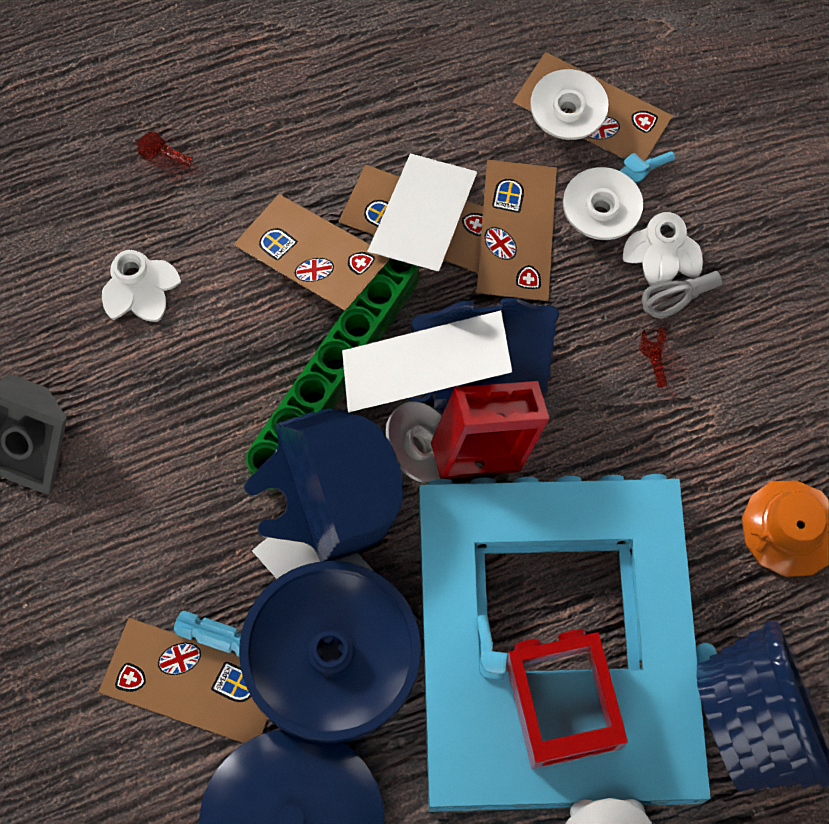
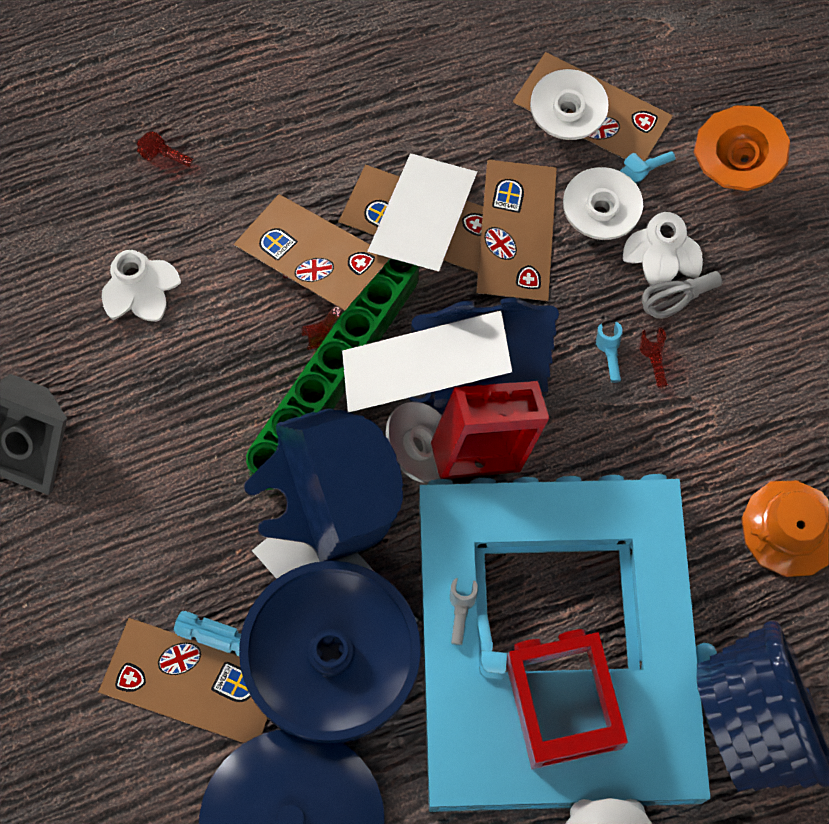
(318, 331): none -> clear red hand
(461, 605): none -> light grey hand
(610, 346): none -> medium azure hand
(742, 134): none -> orange hat

